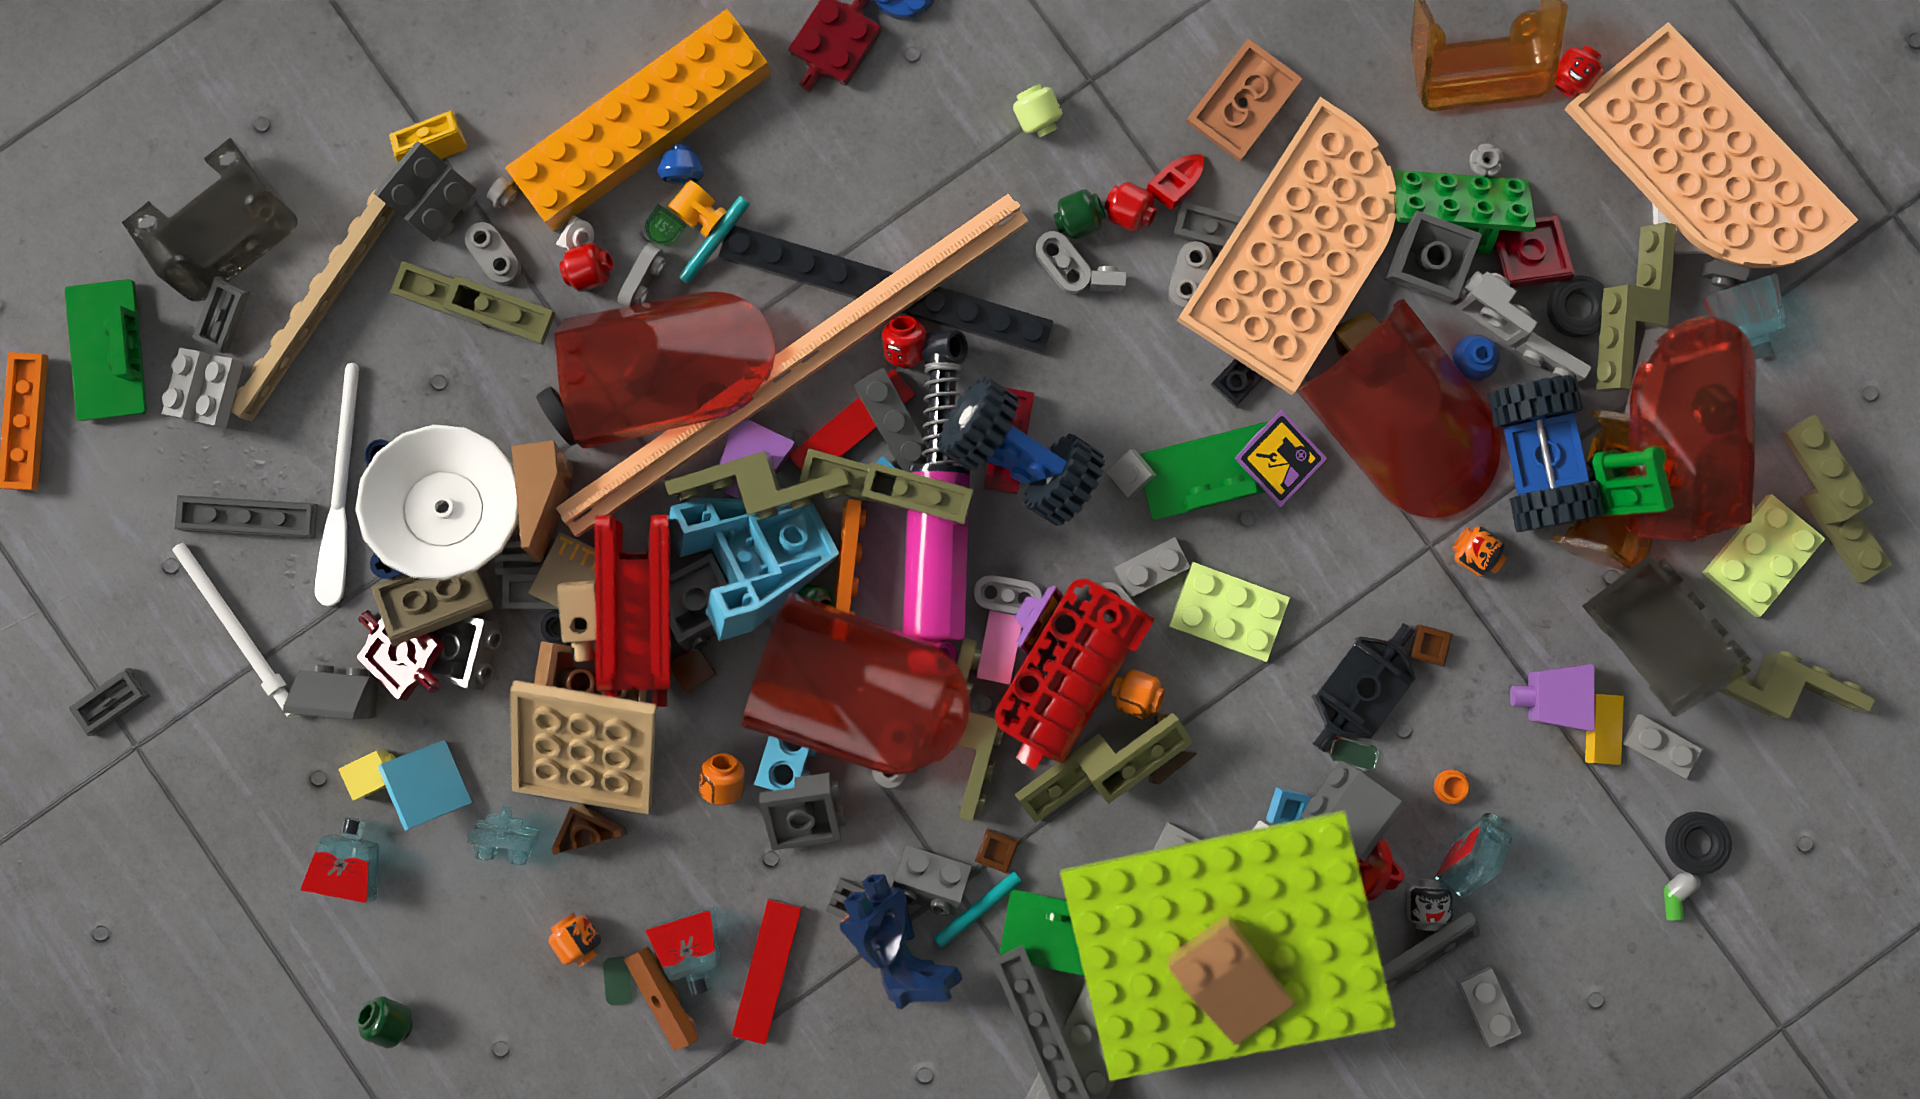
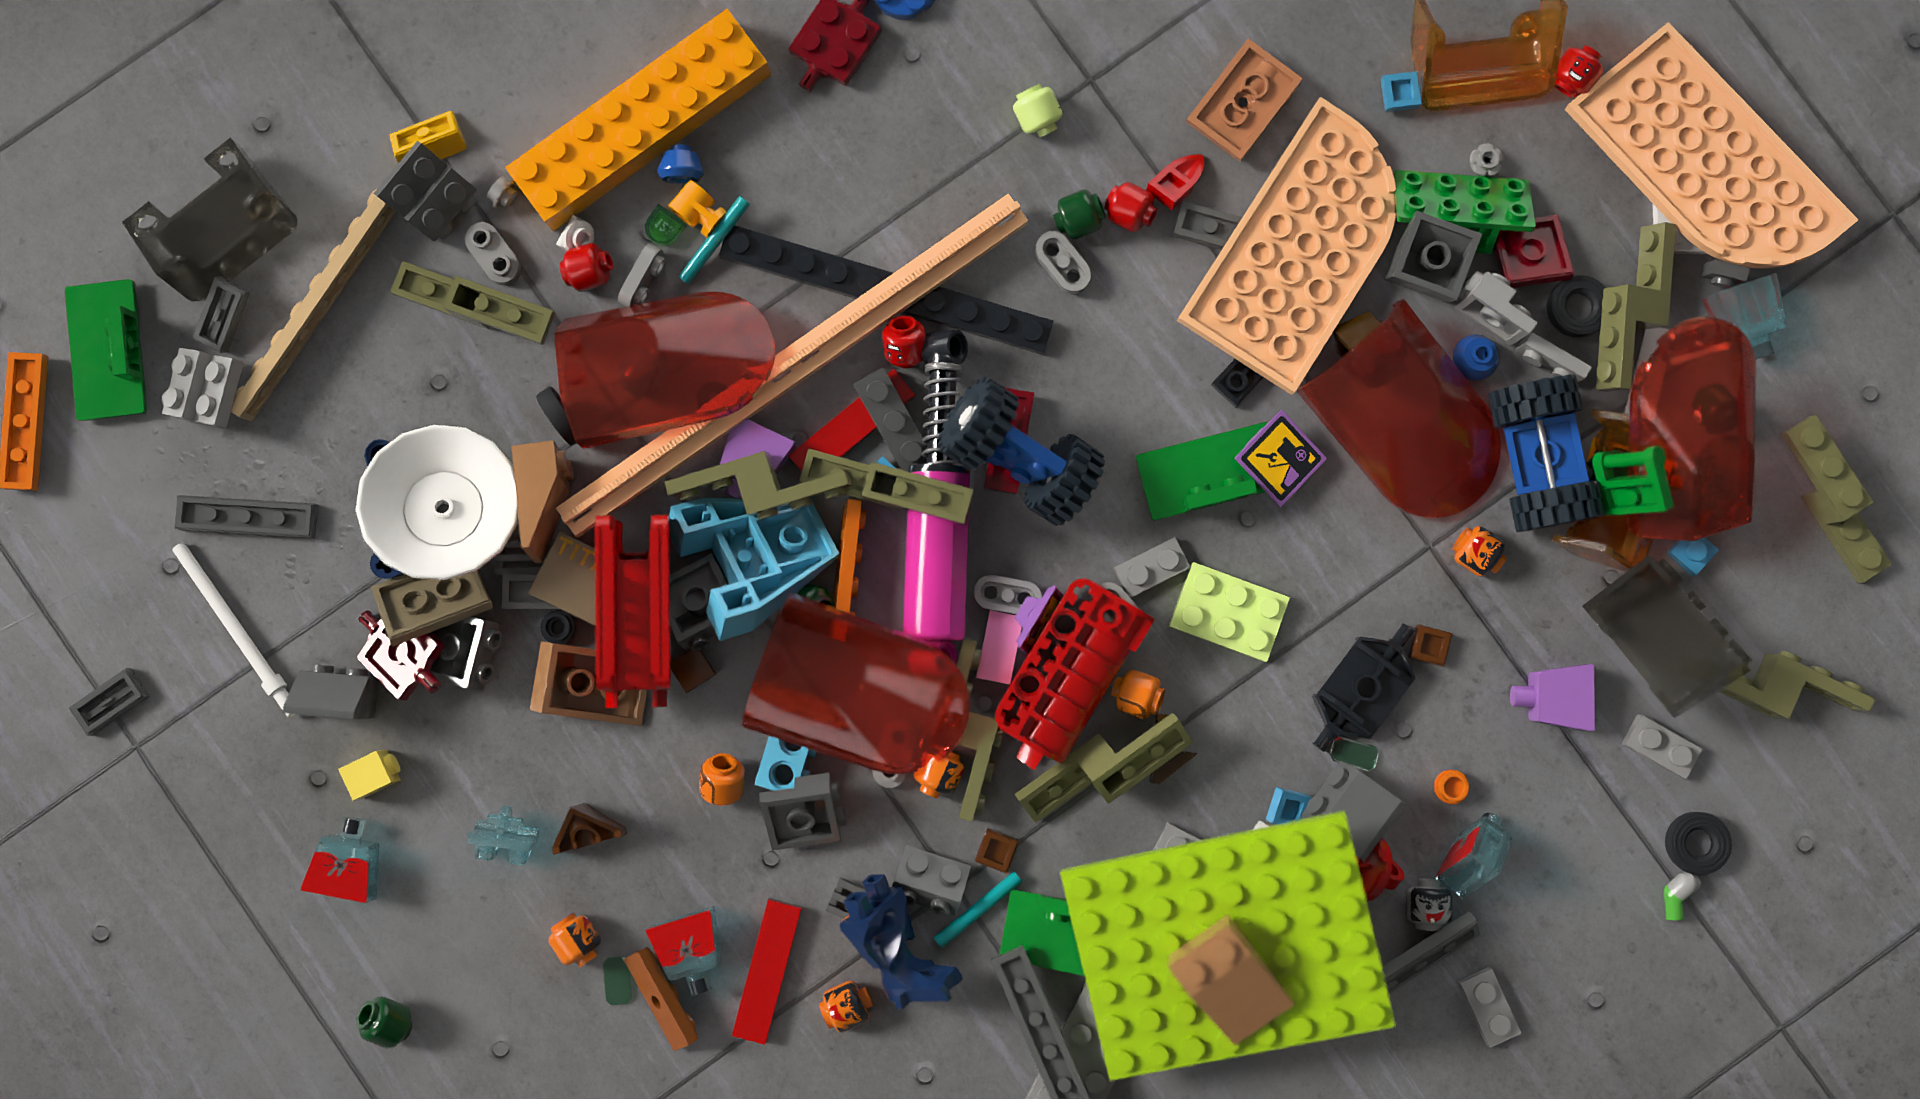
(333, 550): white piece -> none
(424, 784): medium azure tile -> none
(578, 600): tan torso -> none
(582, 747): tan plate -> none
(845, 1006): none -> head
(940, 776): none -> orange head
(1107, 280): light grey plate -> none
(1131, 473): light grey plate -> none
(1188, 273): light grey plate -> none
(1401, 91): none -> dark azure plate
(1605, 743): yellow slope -> none
(1692, 554): none -> dark azure plate
(1763, 555): yellowish green plate -> none

